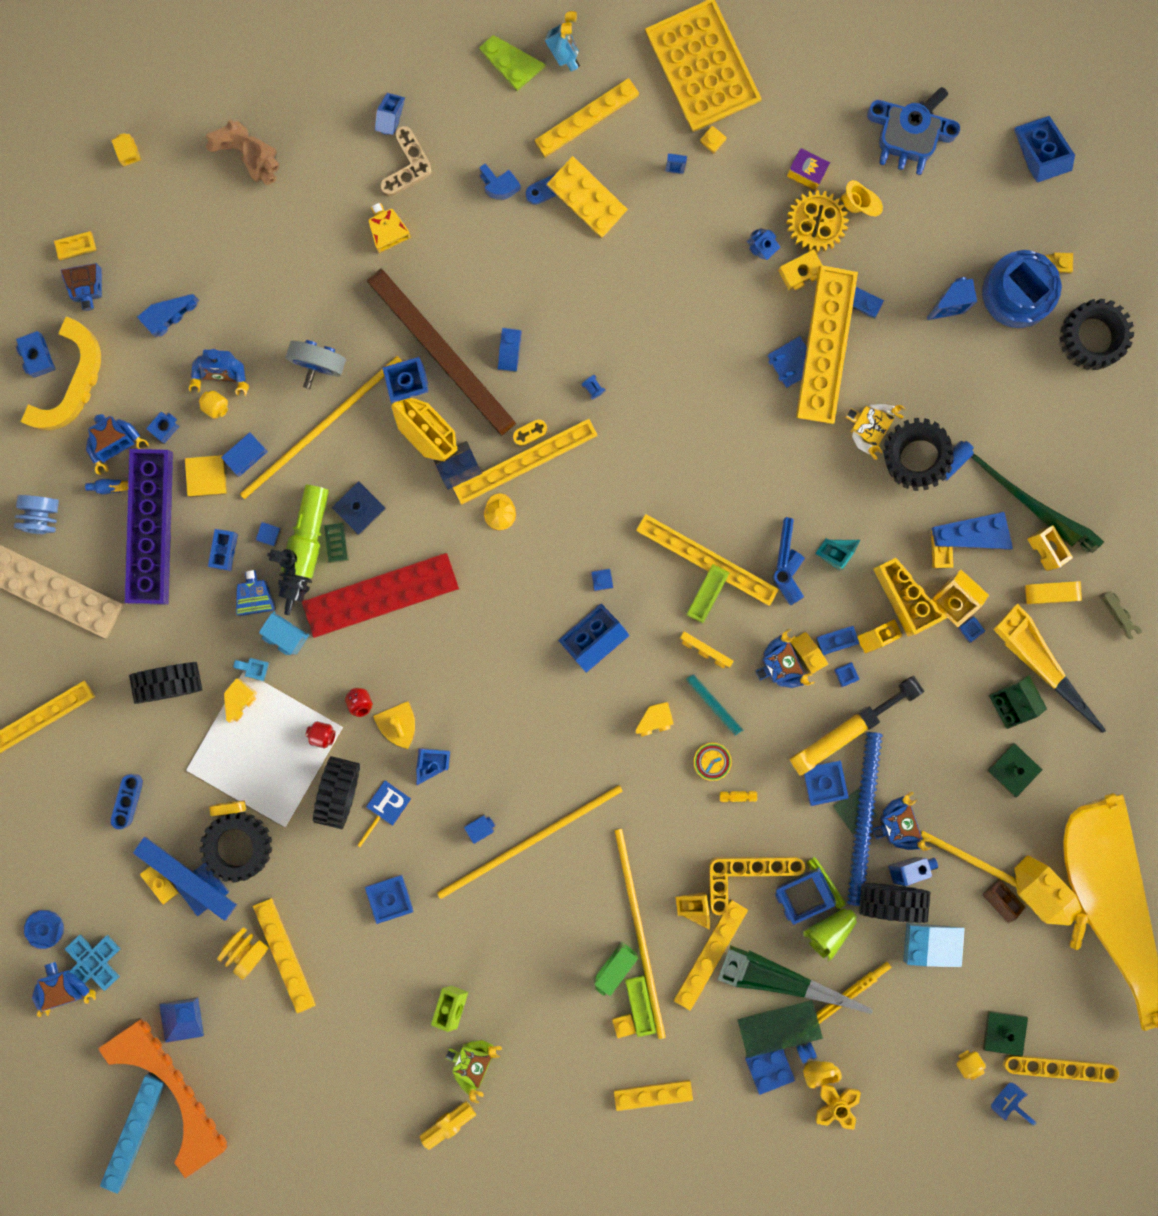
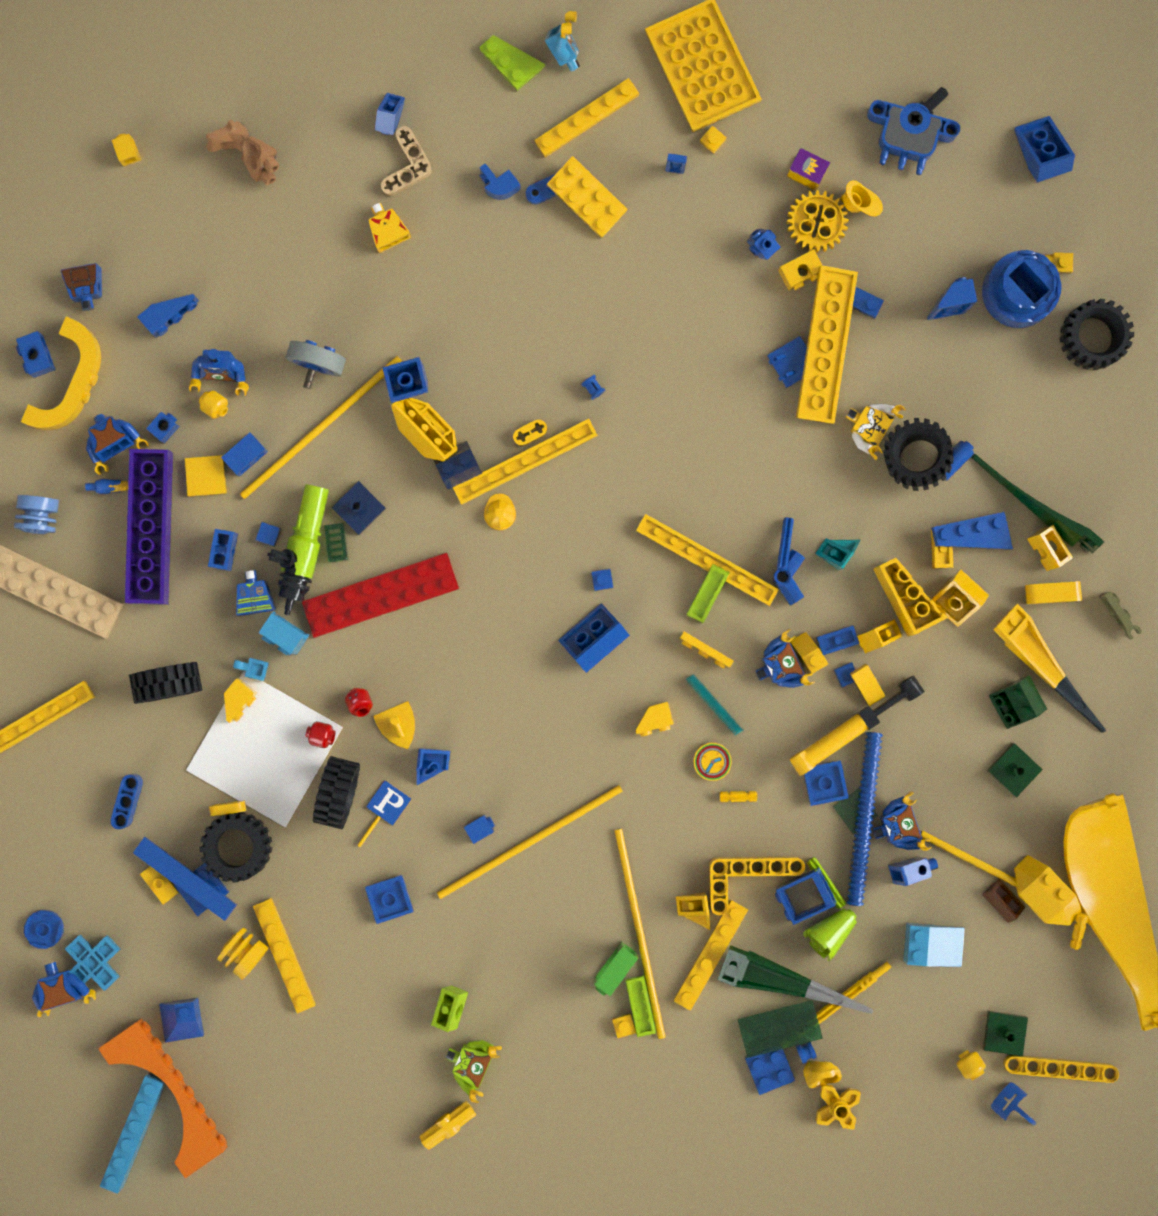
(75, 245): yellow plate -> none
(441, 352): reddish brown beam -> none
(509, 349): blue slope -> none
(653, 1095): yellow plate -> none
(867, 684): none -> yellow tile
(894, 902): black tyre -> none
(971, 629): blue tile -> none

